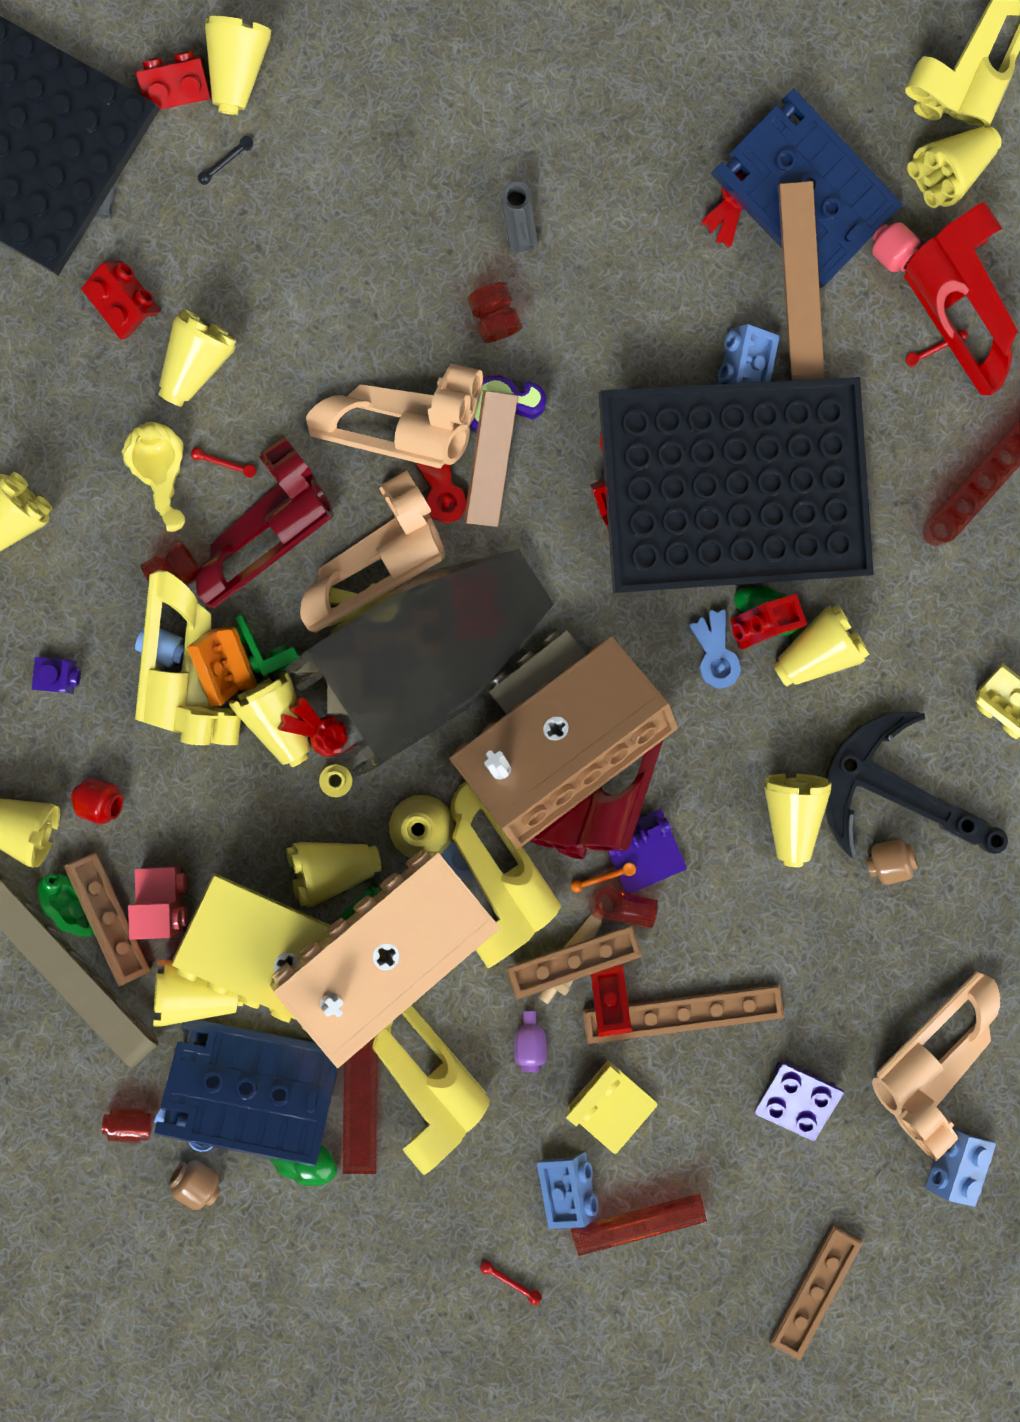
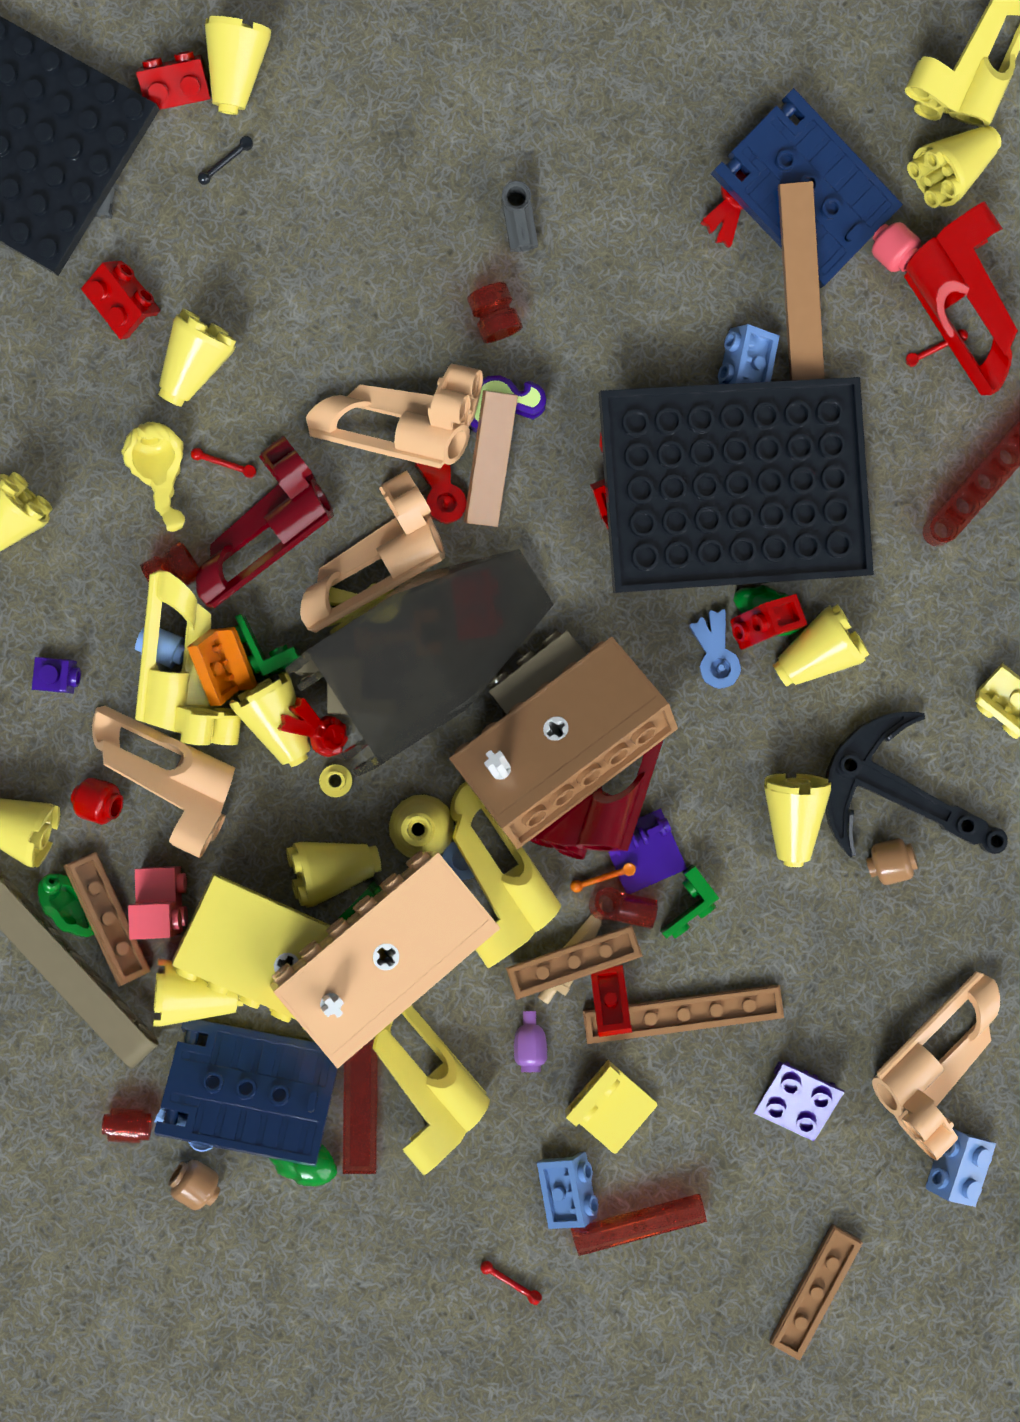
(195, 785): none -> light nougat panel
(695, 885): none -> green bracket

